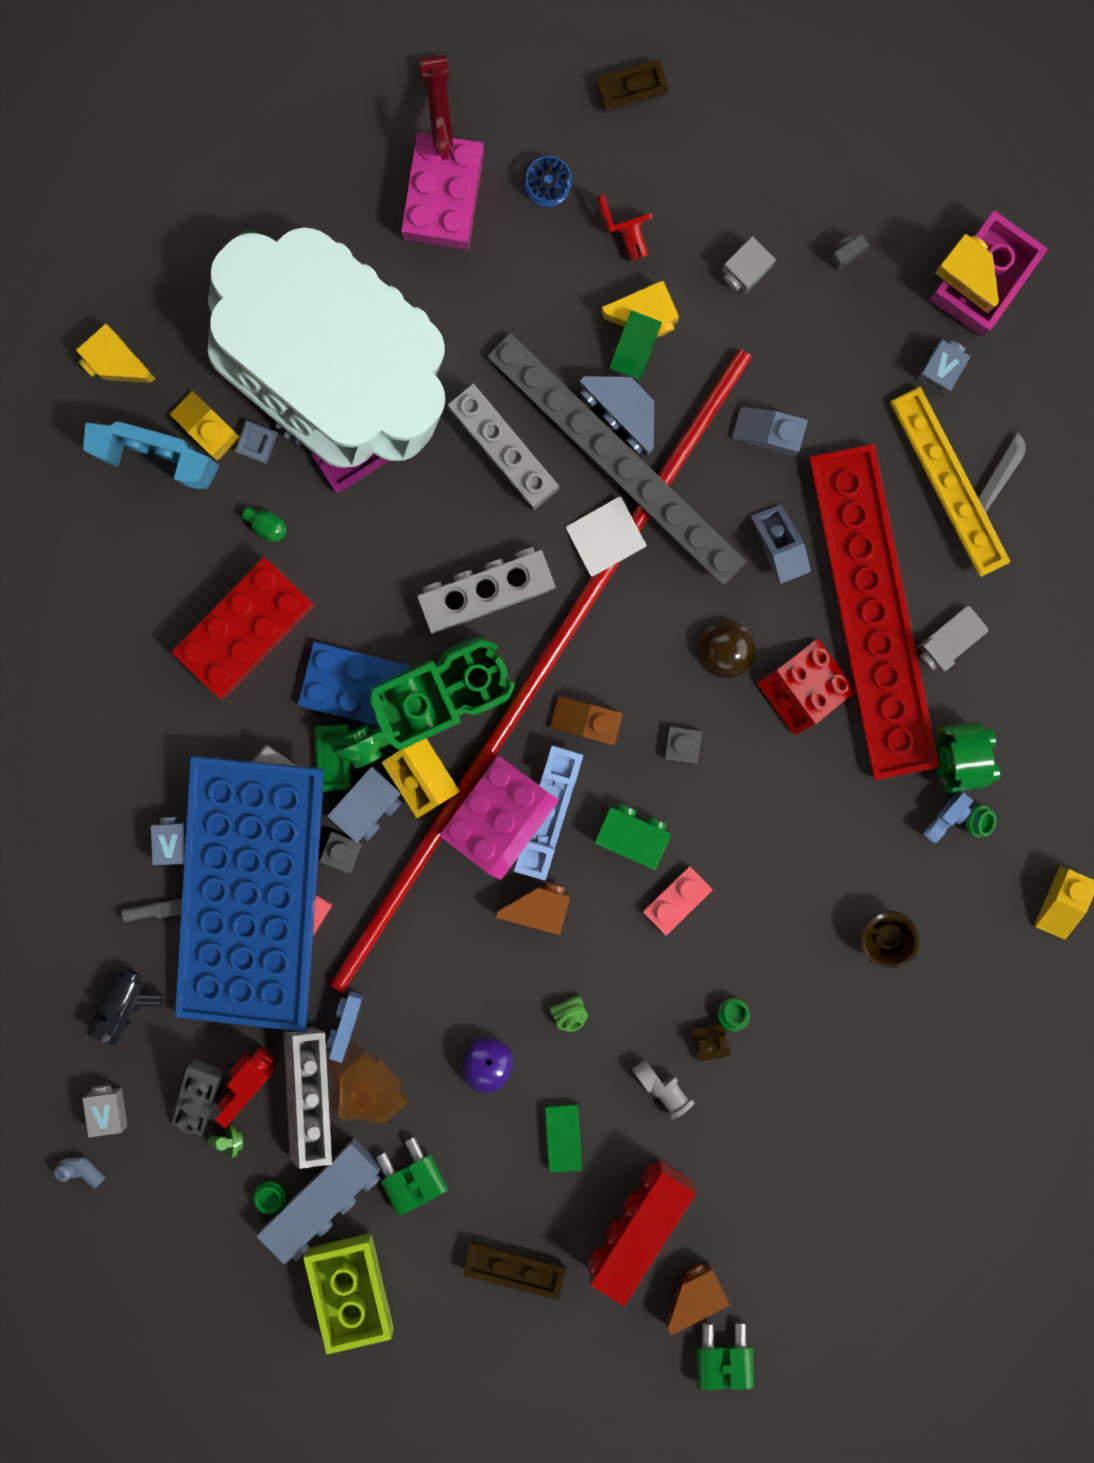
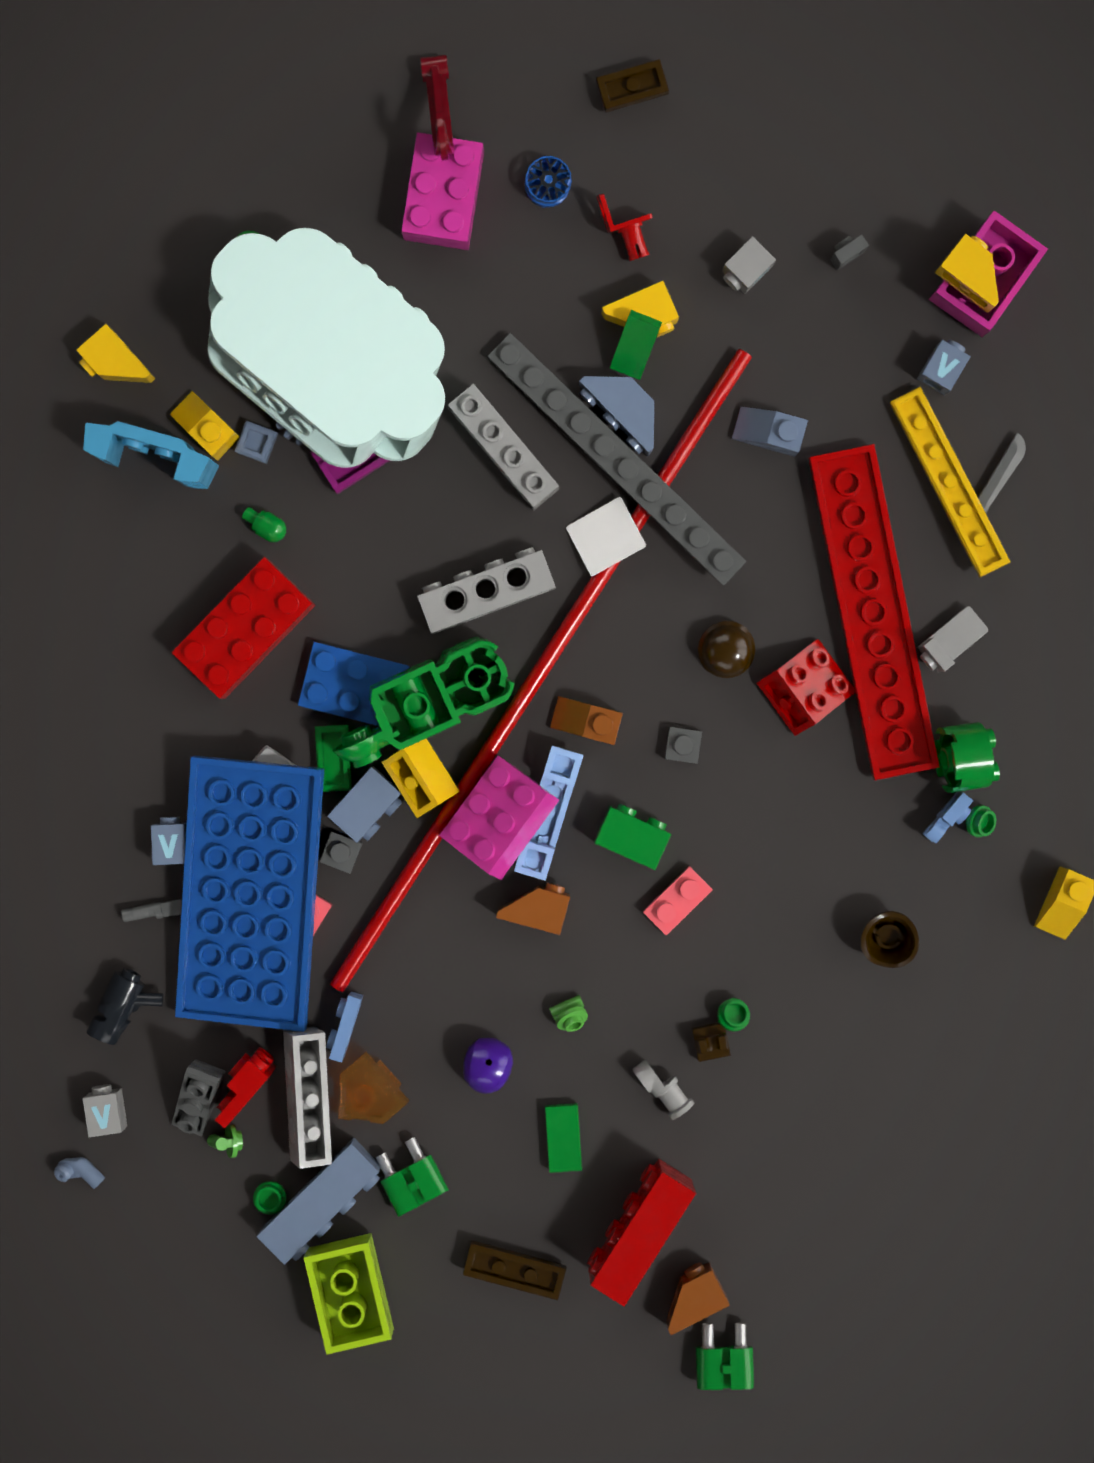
(781, 543): sand blue slope -> none

